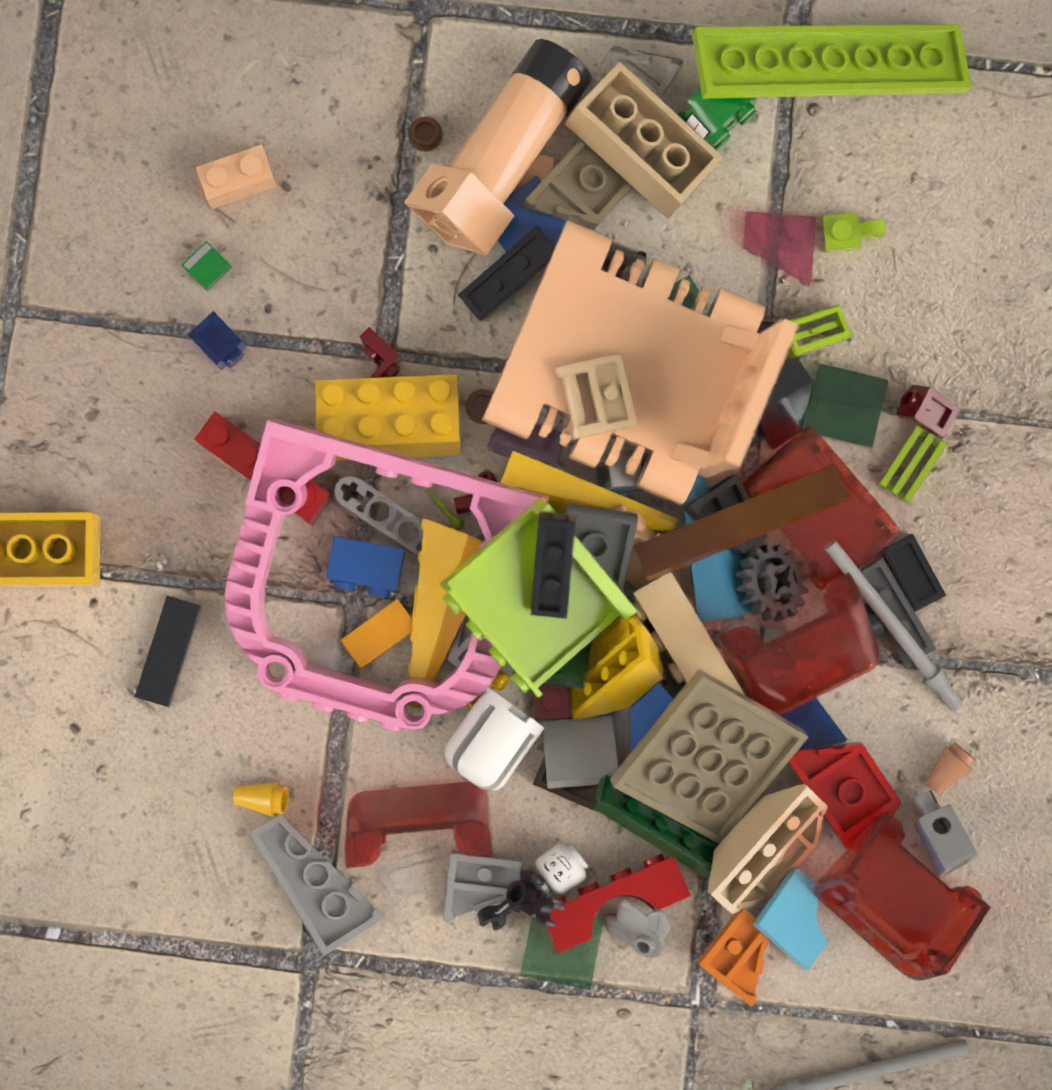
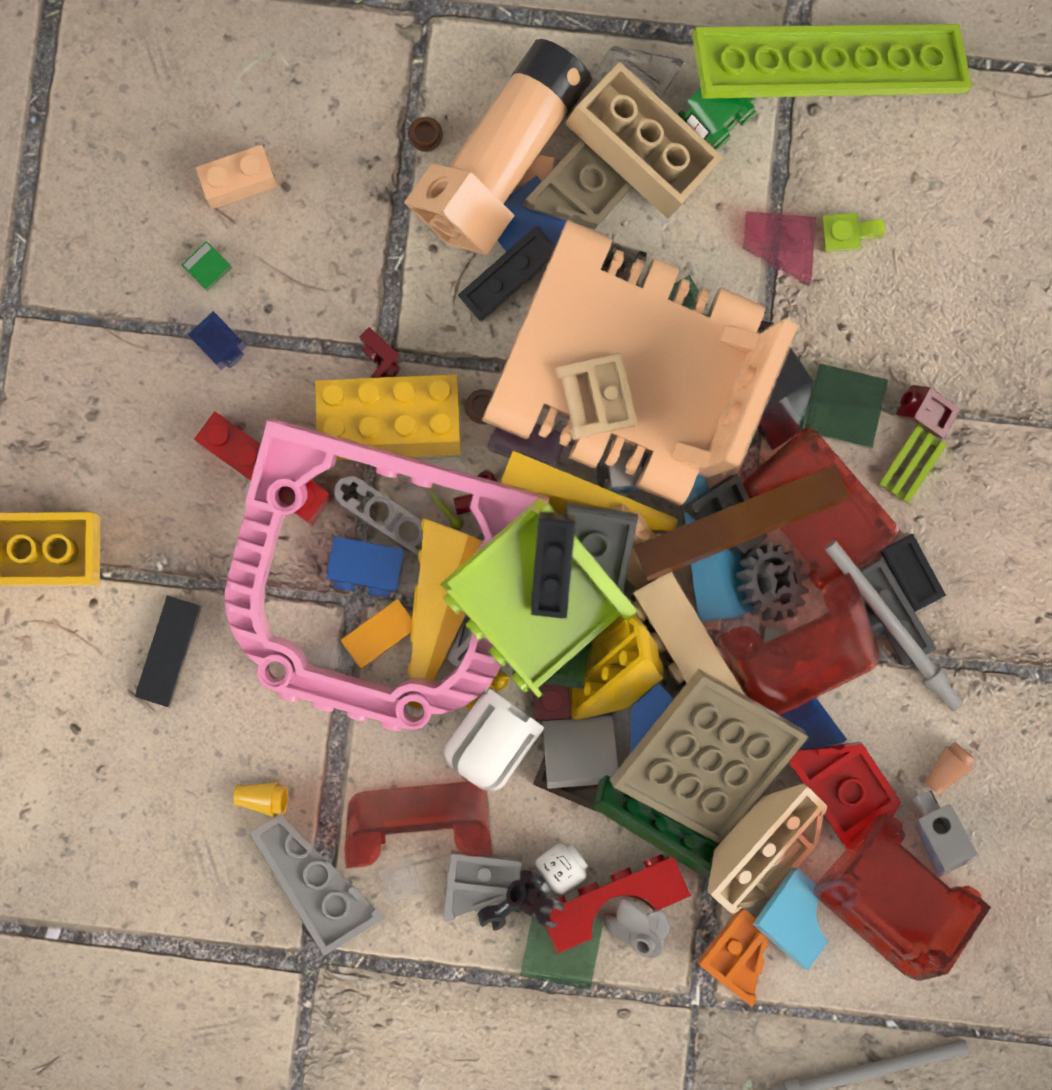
(796, 350): lime tile -> none

